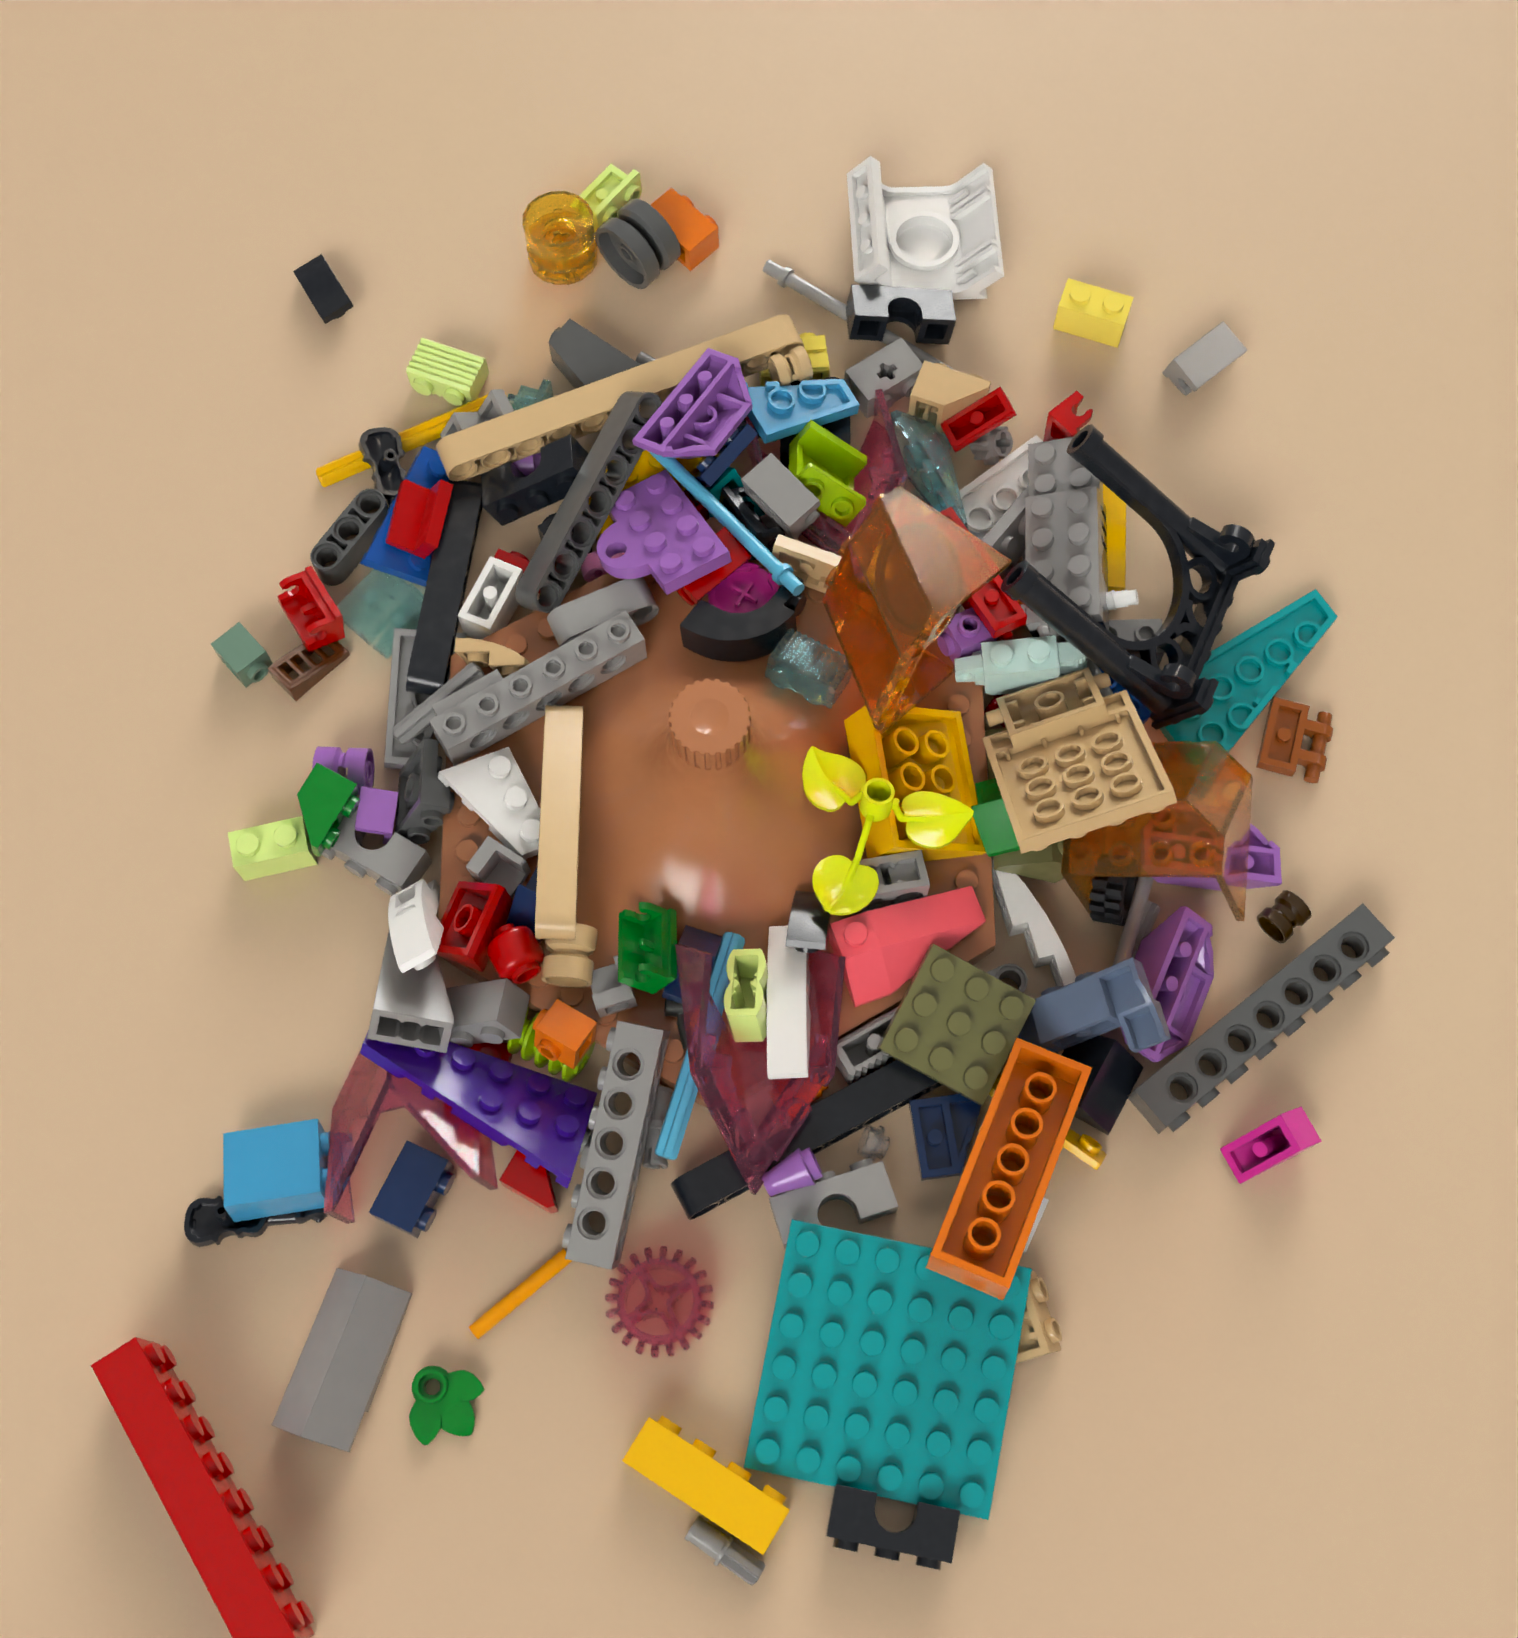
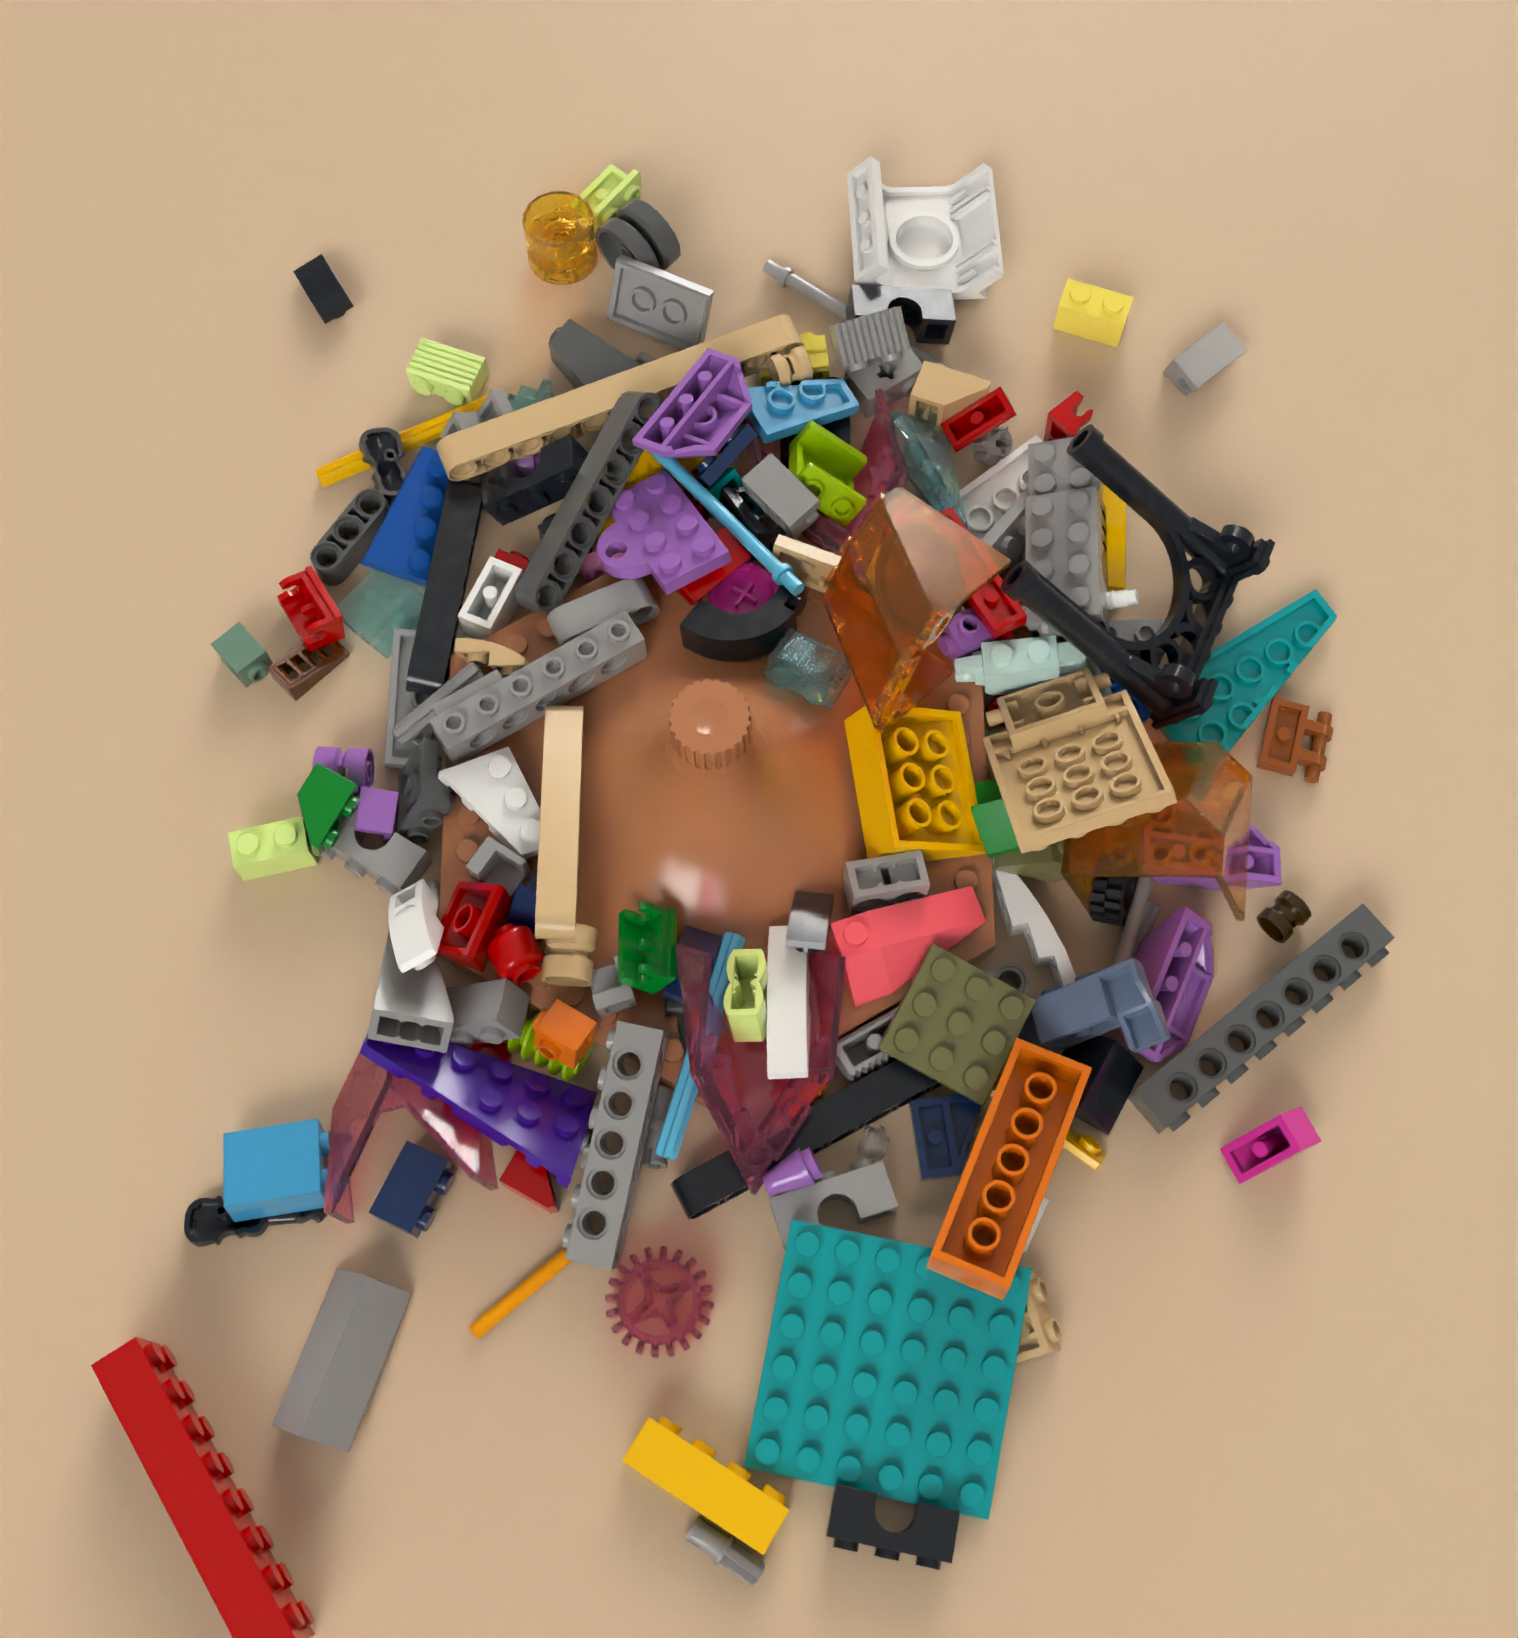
(419, 517): red panel -> none
(447, 1408): green plate -> none
(659, 303): none -> light grey tile
(694, 231): orange brick -> none
(834, 779): neon yellow plant -> none
(869, 337): none -> light grey brick

